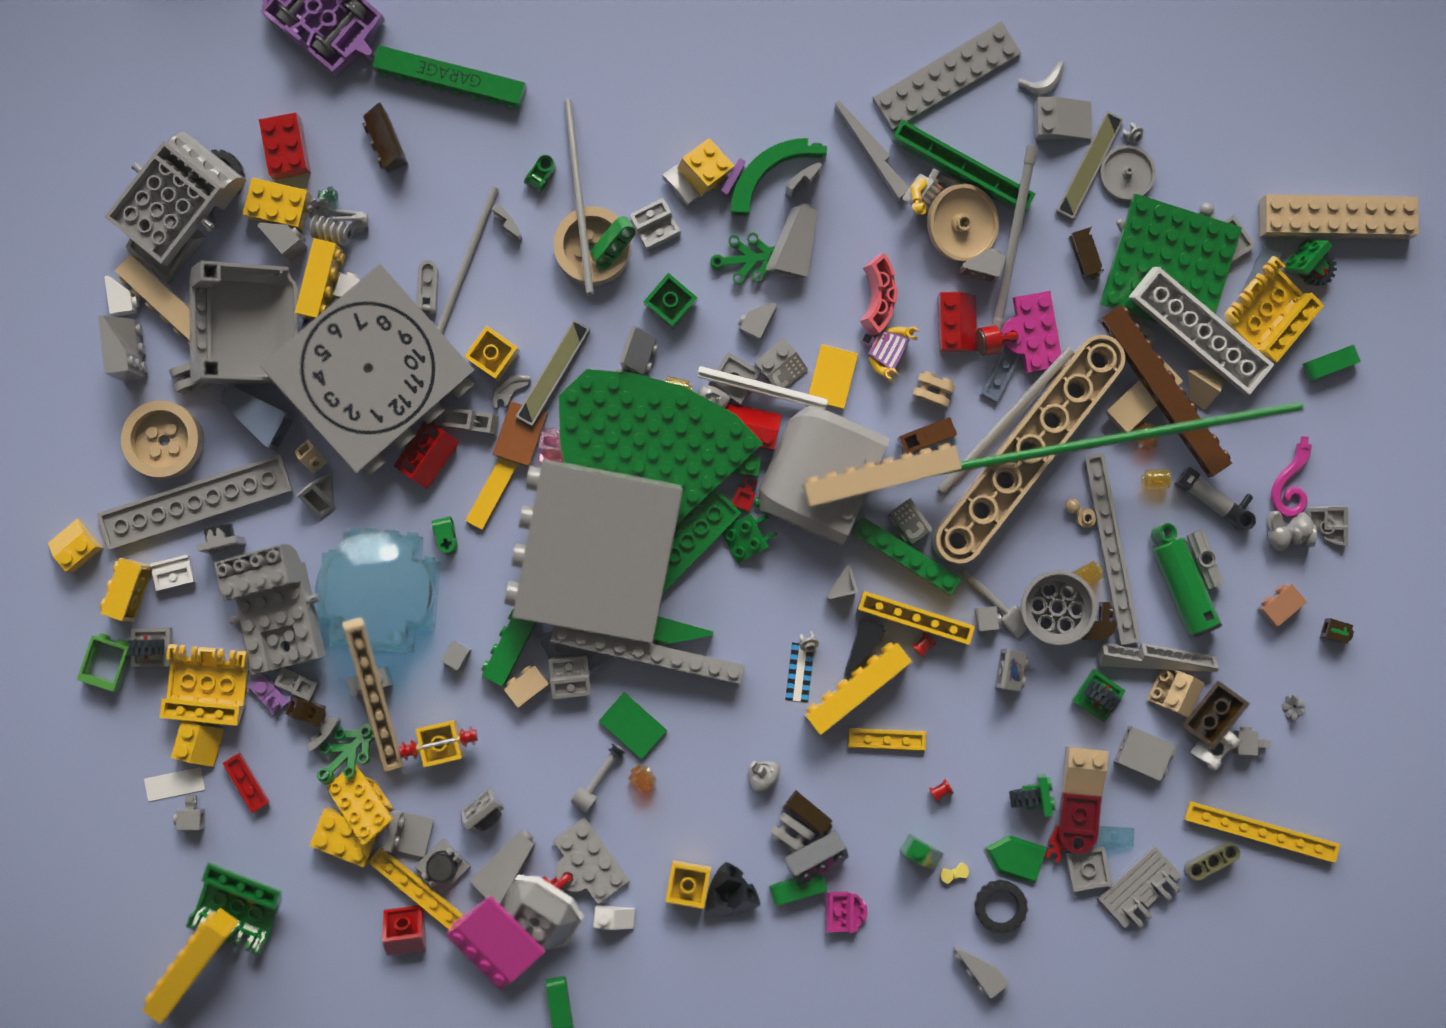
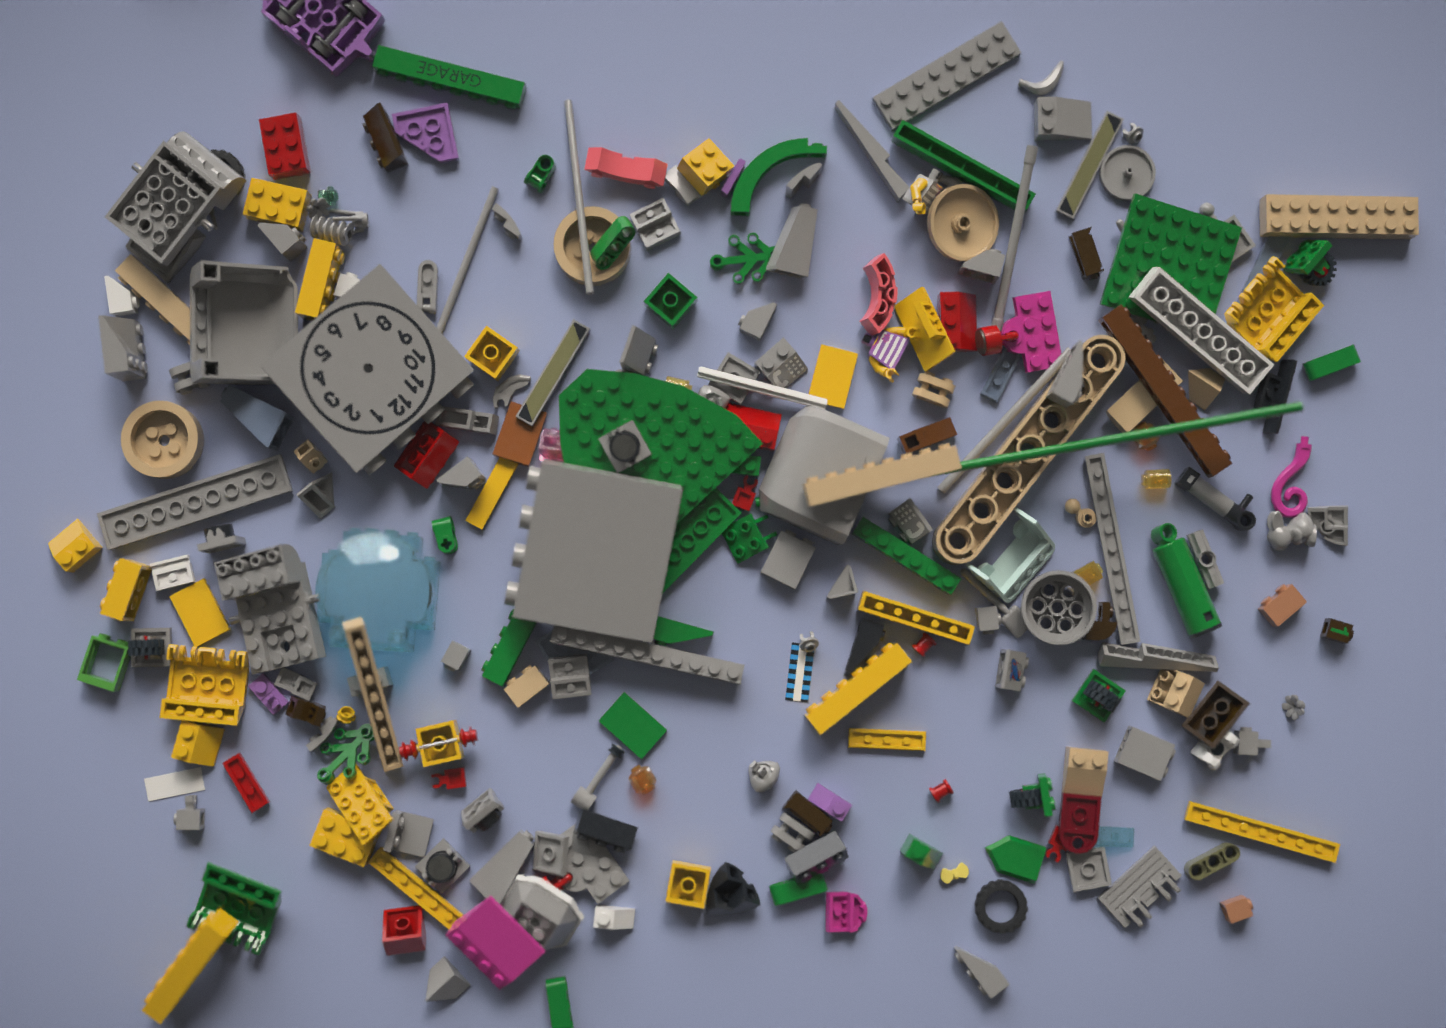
(200, 612): none -> yellow tile
(346, 715): none -> yellow plate
(429, 131): none -> medium lavender plate
(445, 981): none -> light grey slope
(453, 778): none -> red plate
(463, 475): none -> light grey slope
(550, 853): none -> light grey tile
(605, 831): none -> black brick
(612, 165): none -> coral brick
(624, 446): none -> piece
(788, 559): none -> light grey brick
(830, 802): none -> medium lavender slope
(932, 342): none -> yellow bracket
(1019, 561): none -> light aqua windscreen
(1068, 381): none -> light grey slope
(1237, 908): none -> nougat brick
(1274, 392): none -> black bracket

